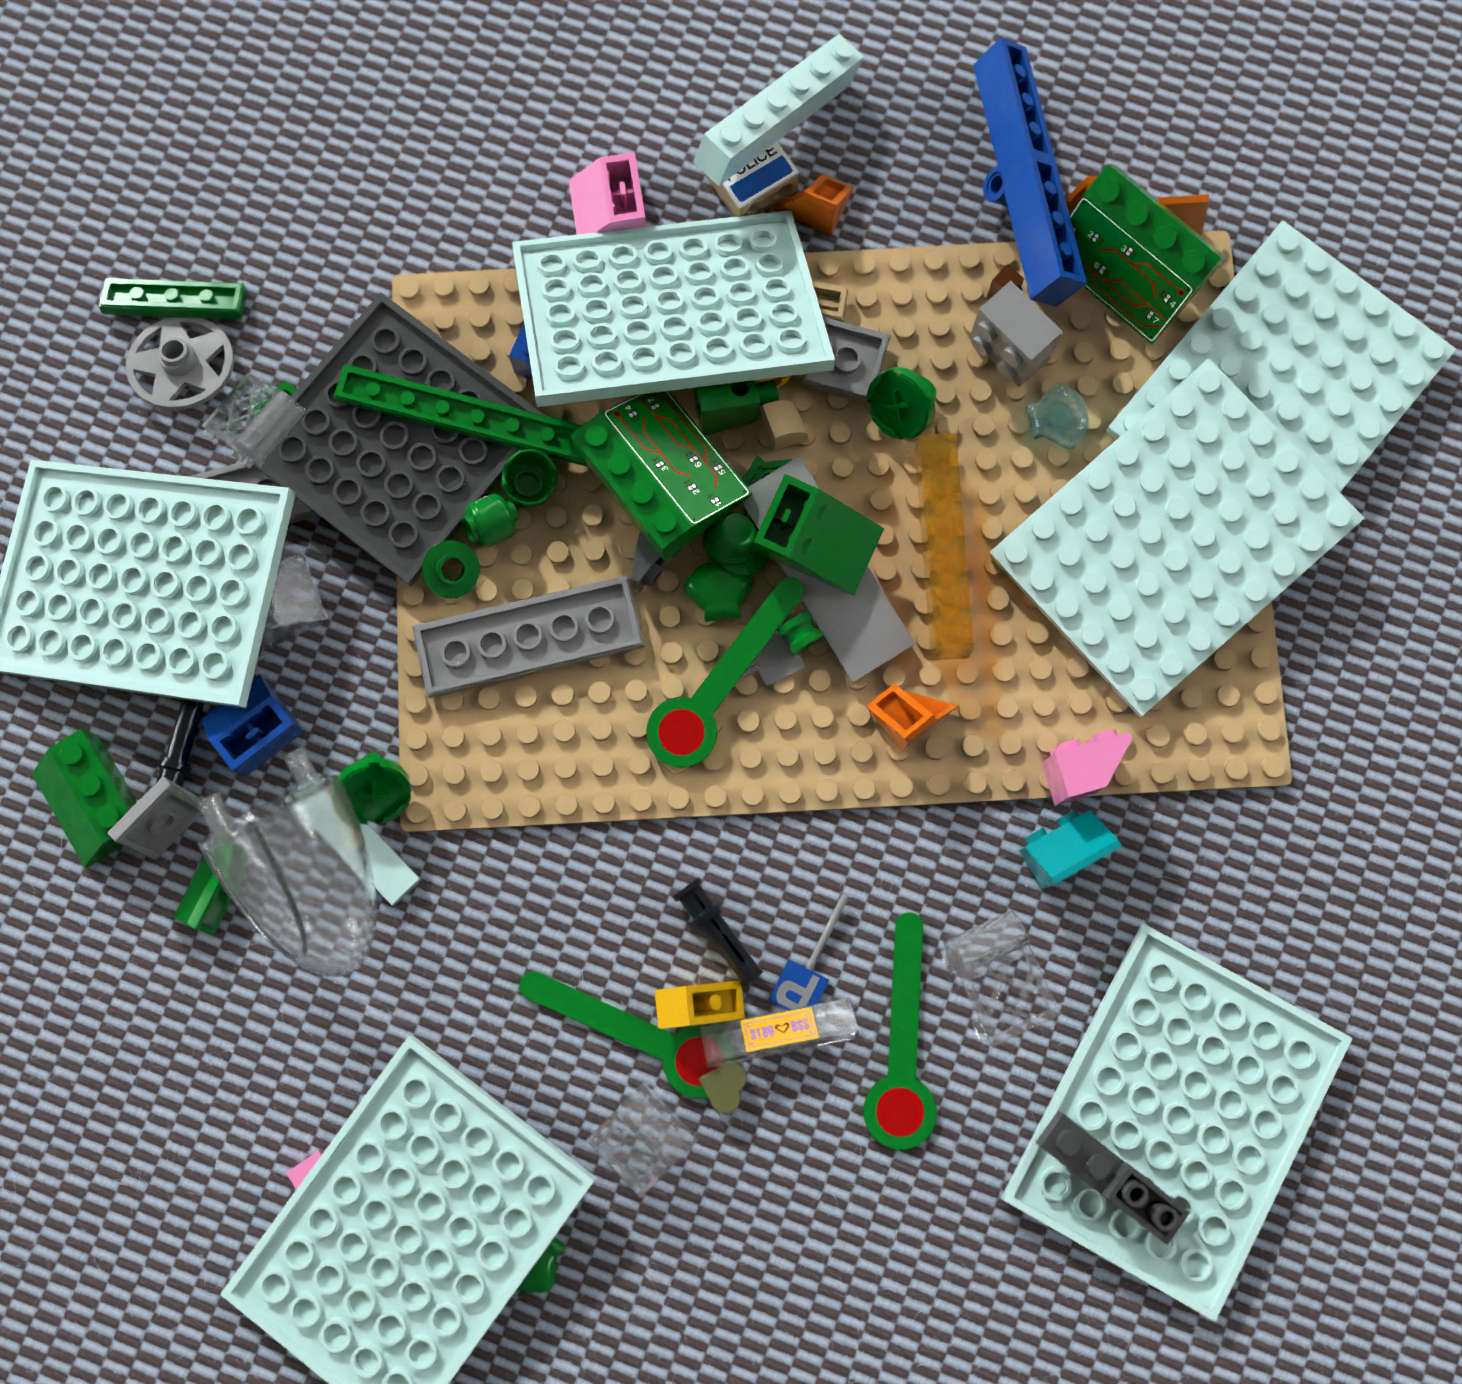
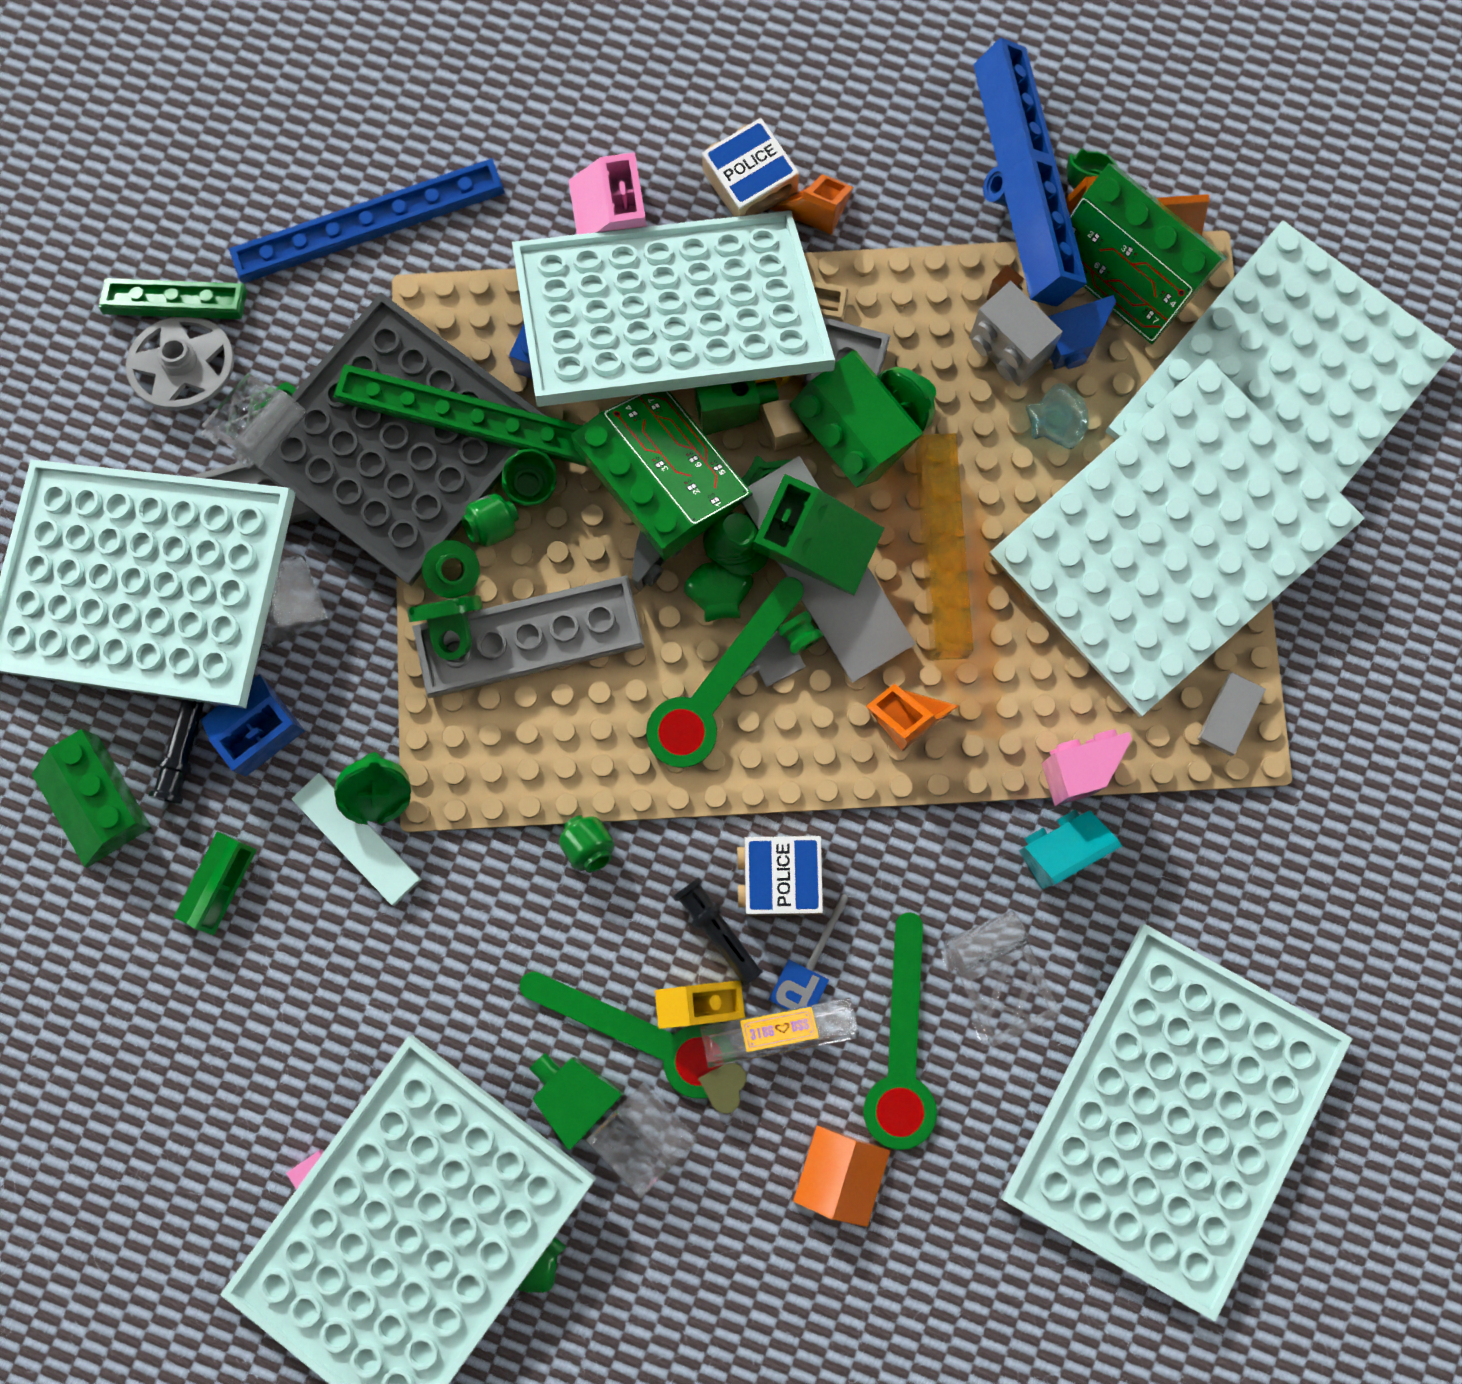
(157, 819): light grey tile -> none
(299, 870): clear windscreen -> none
(366, 221): none -> blue tile
(445, 617): none -> green tile
(572, 1097): none -> green torso
(586, 843): none -> green head
(777, 109): light aqua brick -> none
(781, 876): none -> piece
(841, 1177): none -> orange slope
(856, 419): none -> green slope
(1080, 332): none -> blue slope
(1085, 165): none -> green hair
(1112, 1177): dark grey slope -> none
(1231, 714): none -> light grey tile

